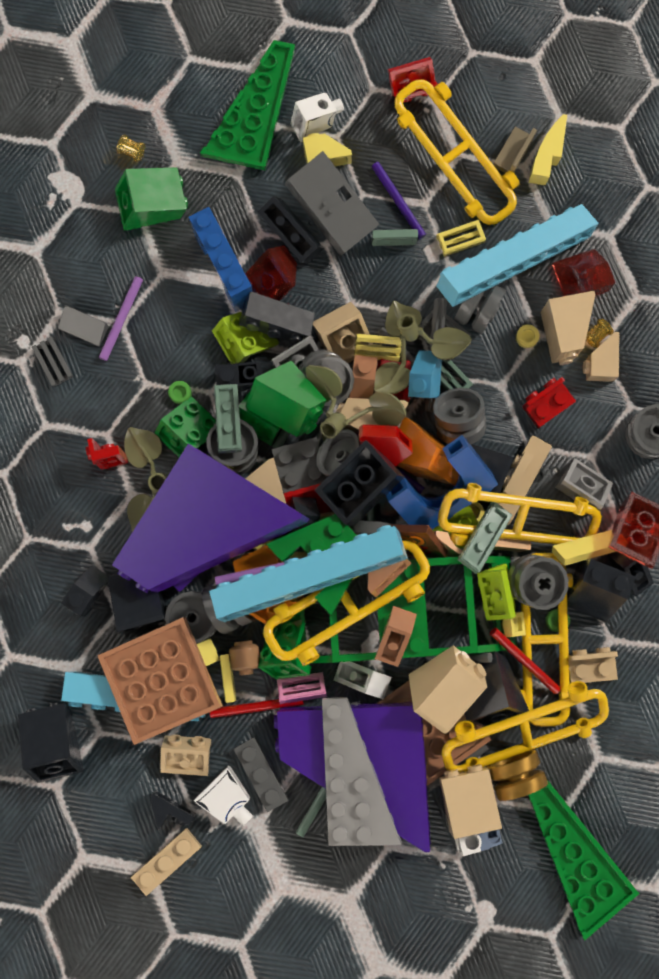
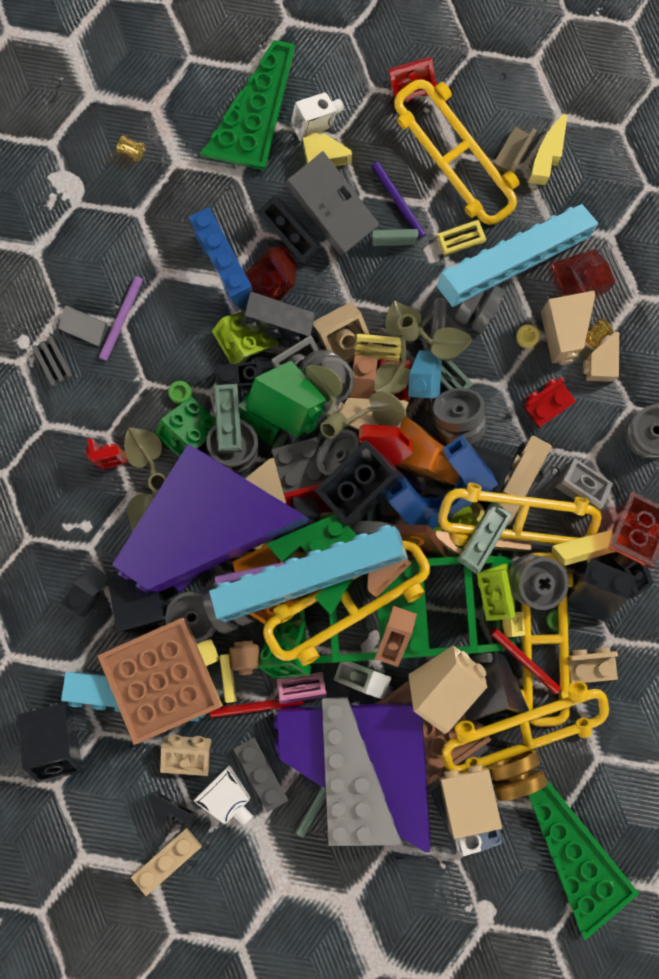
(150, 196): slope -> none

